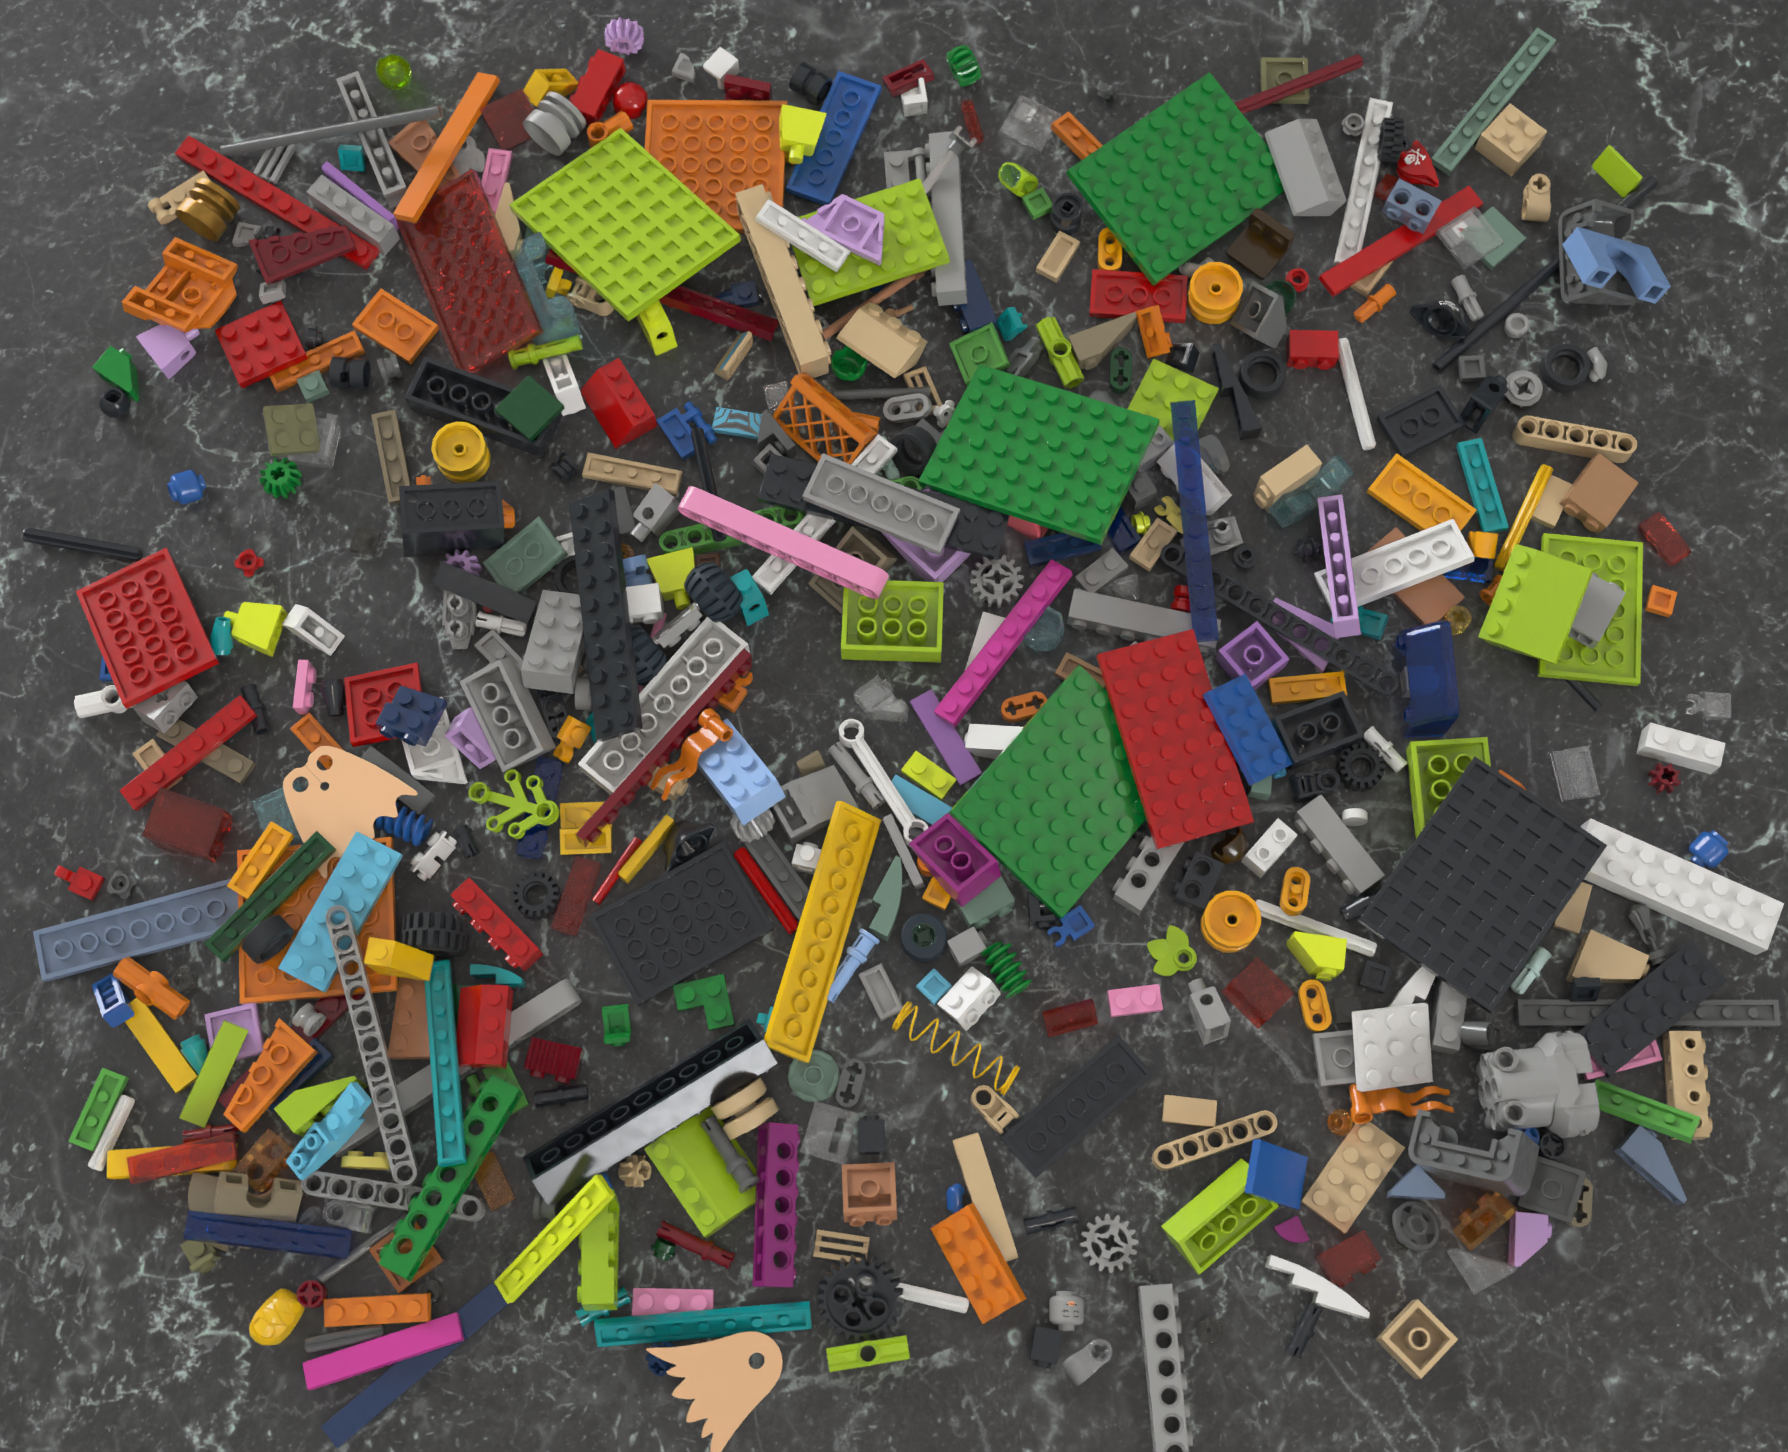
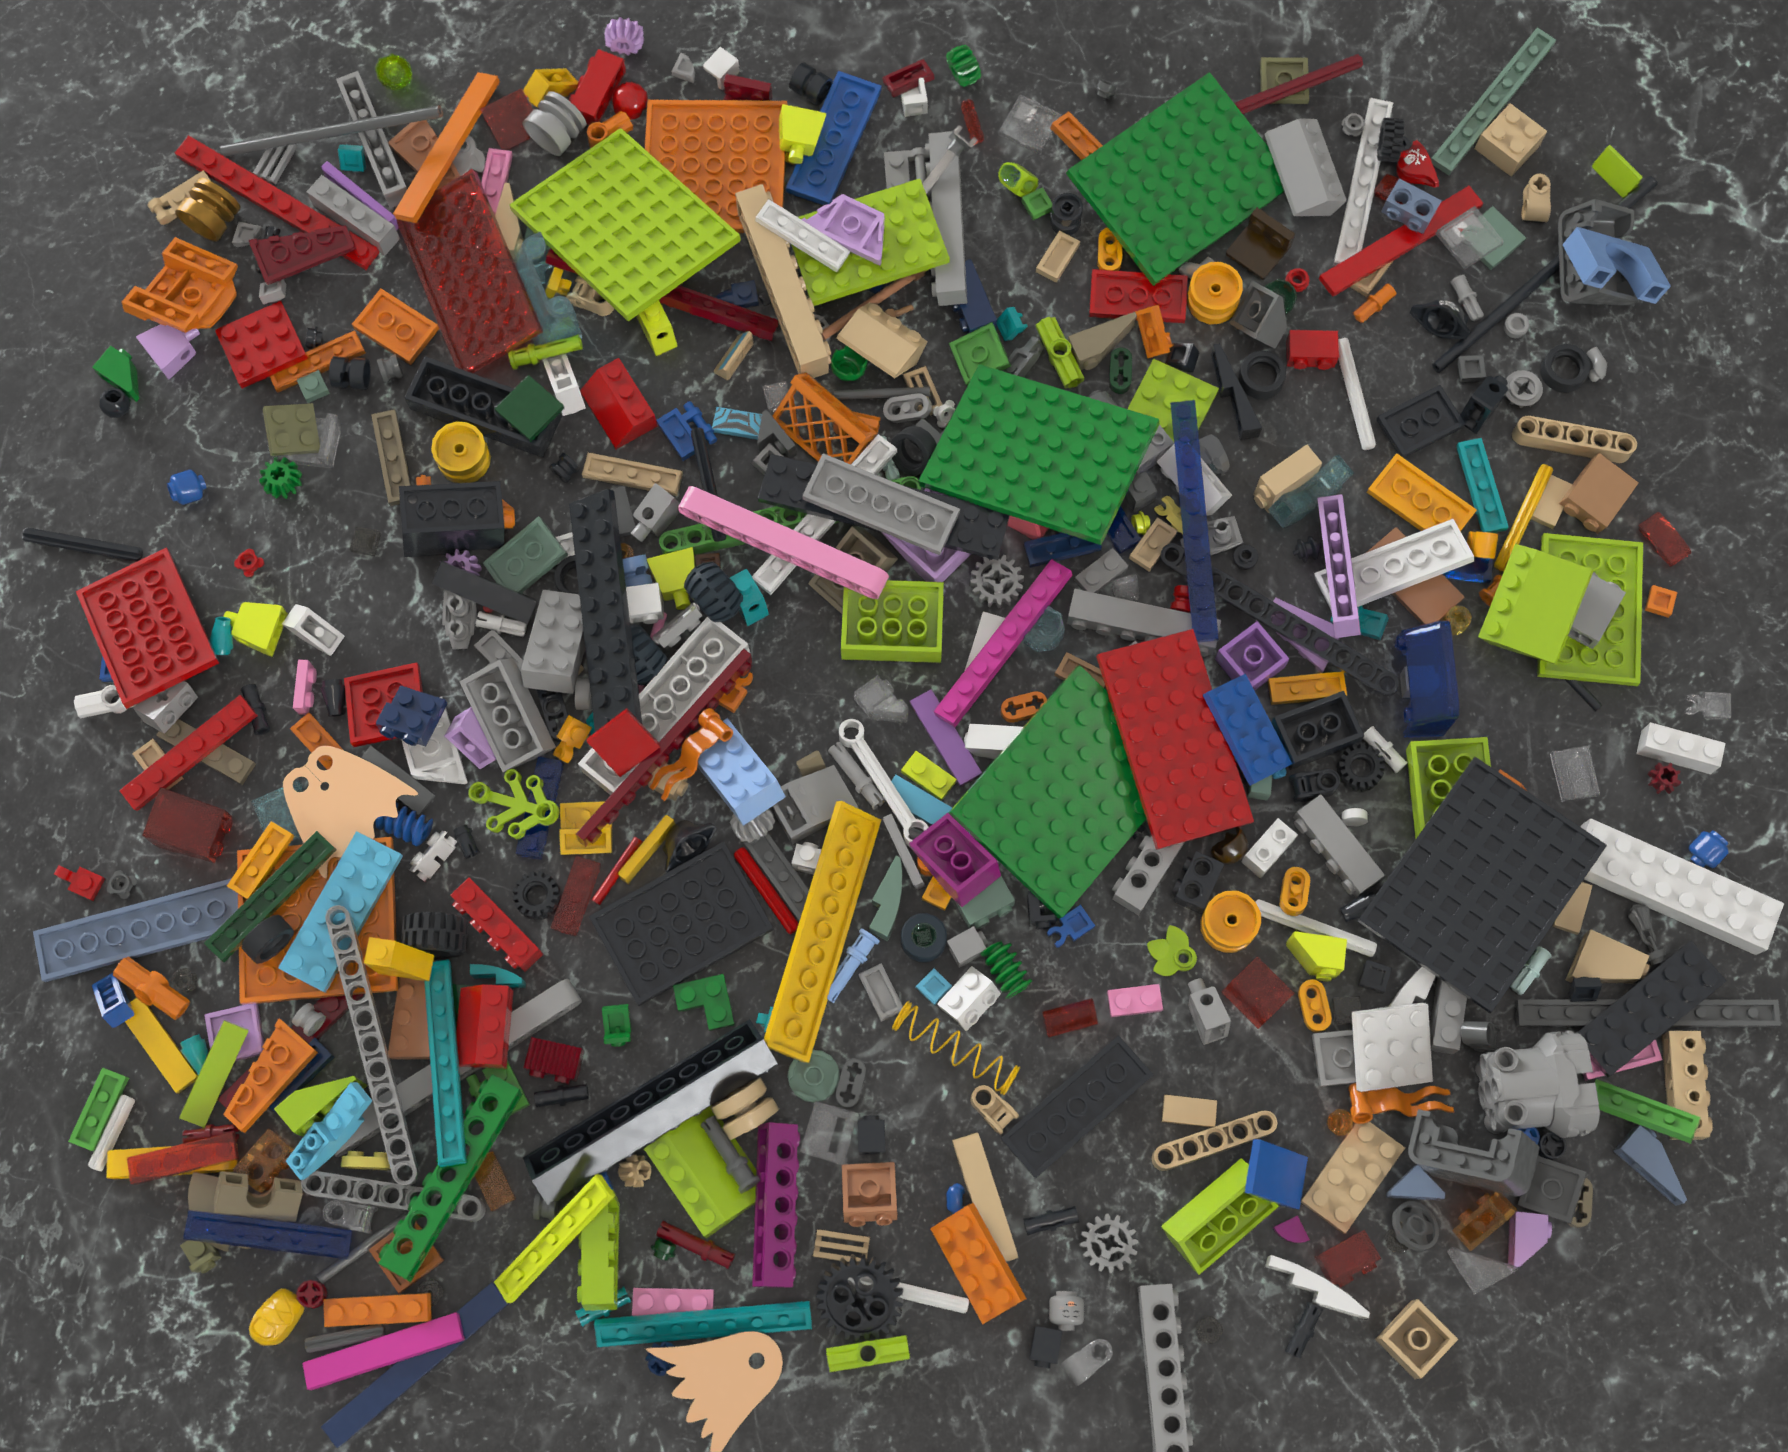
(623, 742): none -> red tile

